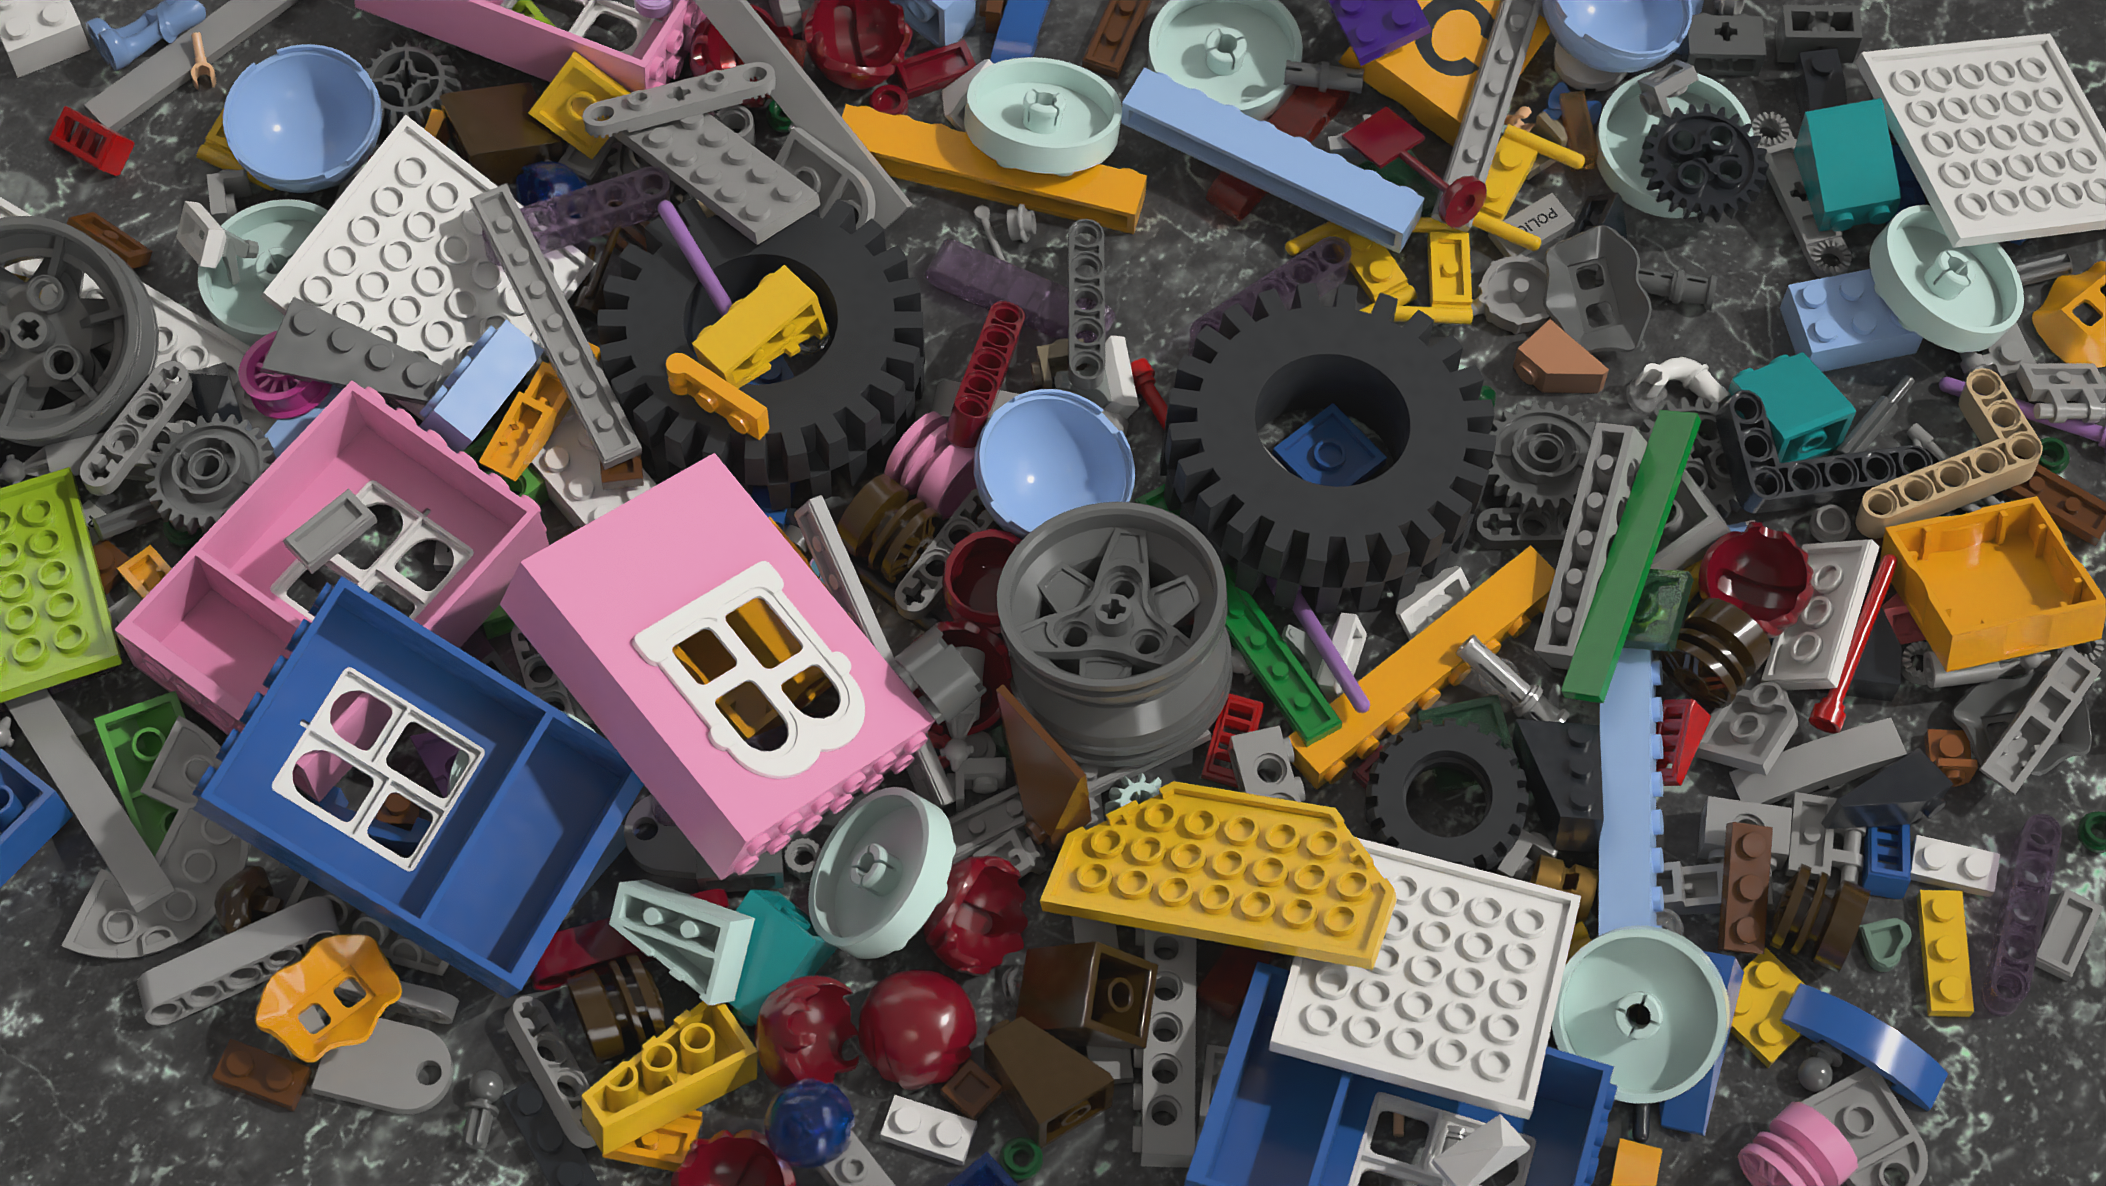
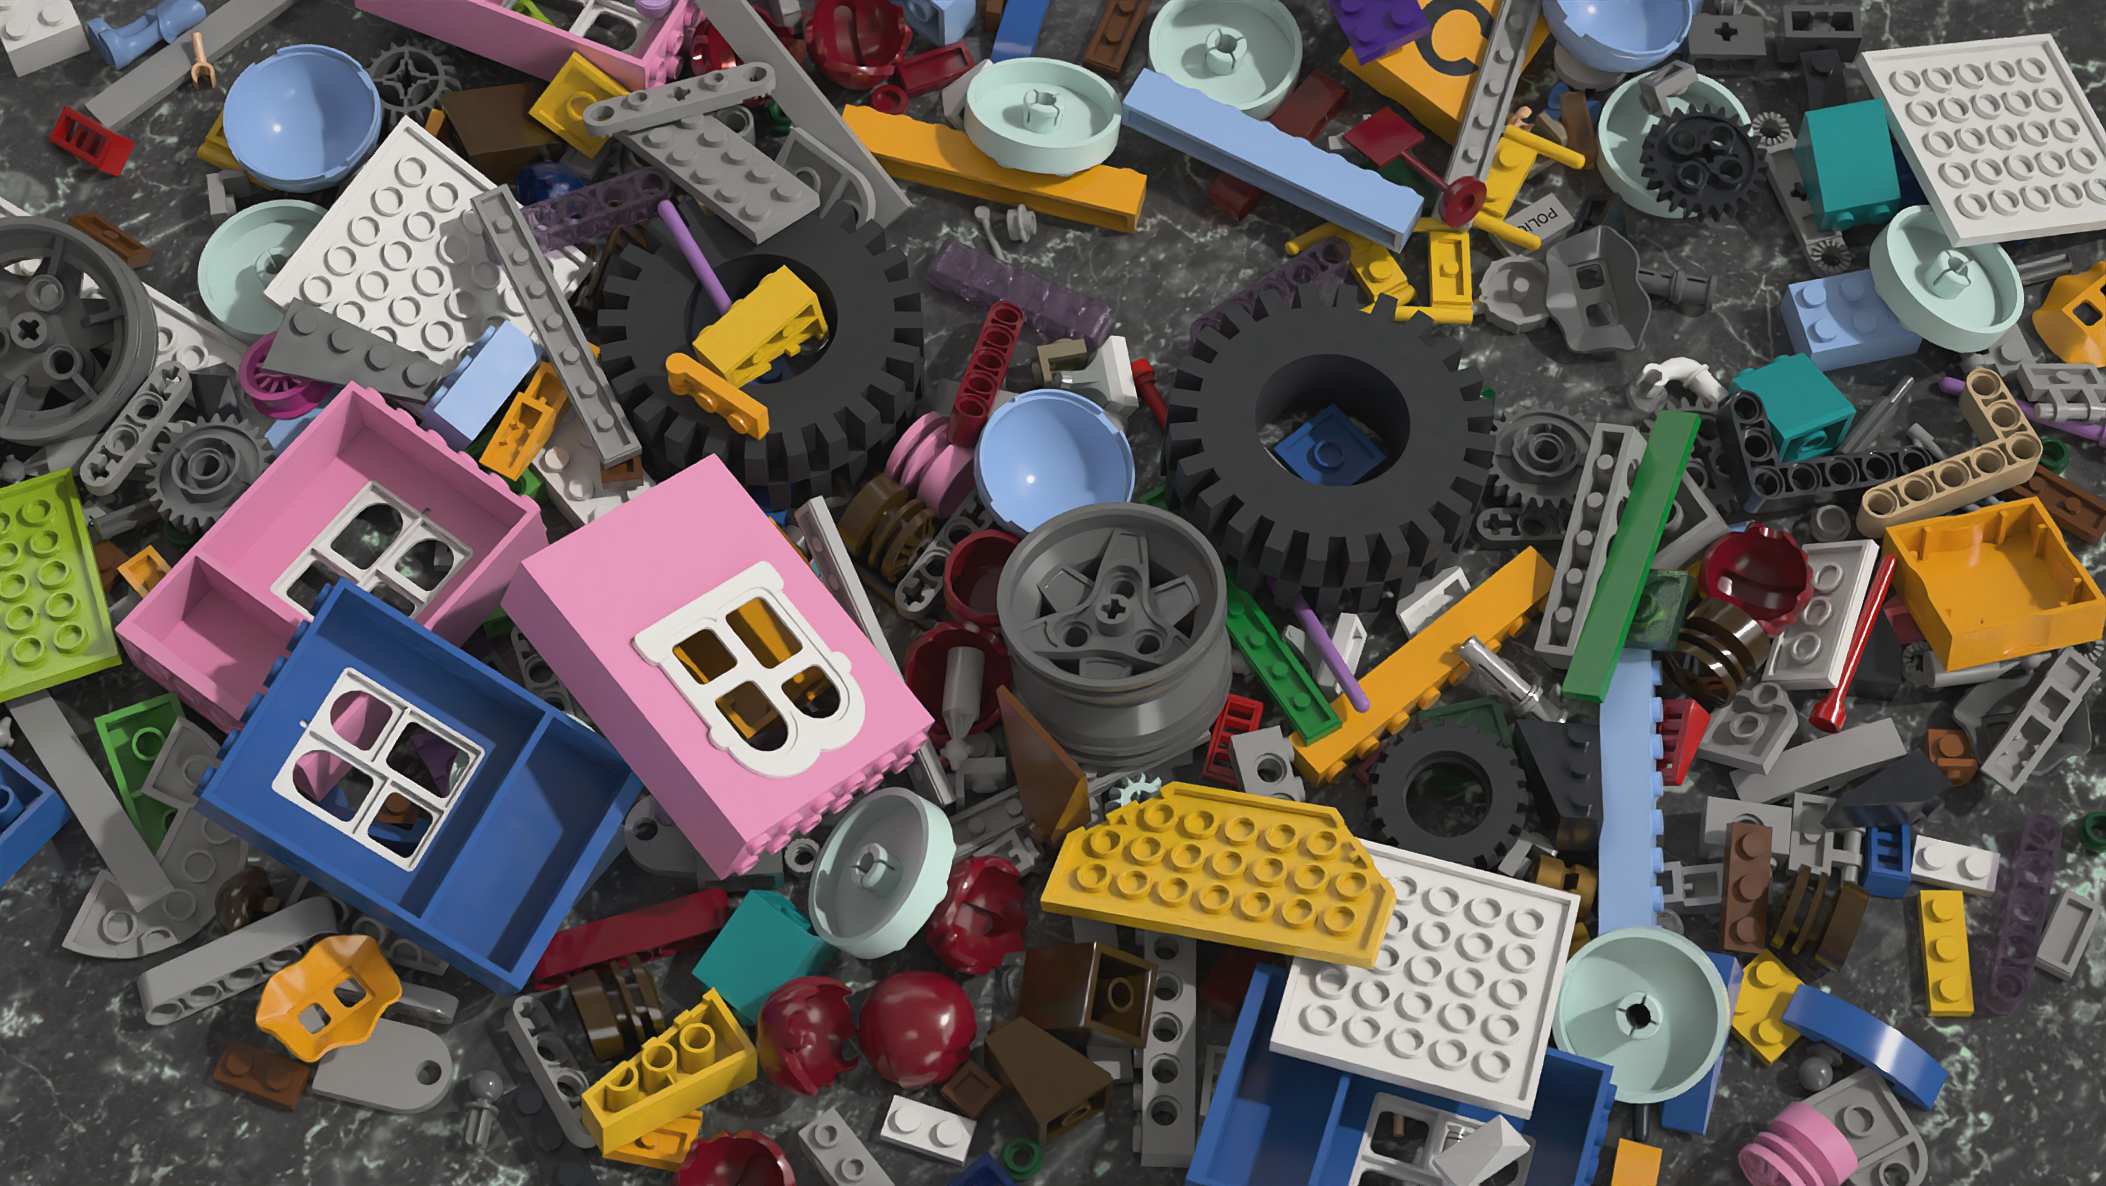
(209, 241): white piece -> none
(330, 531): light grey tile -> none
(686, 934): light aqua wedge -> none
(809, 1123): clear blue cylinder -> none
(940, 675): dark grey brick -> none
(1080, 319): dark grey beam -> none
(1323, 76): dark grey pin -> none
(1558, 363): nougat slope -> none
(1884, 942): sand green tile -> none

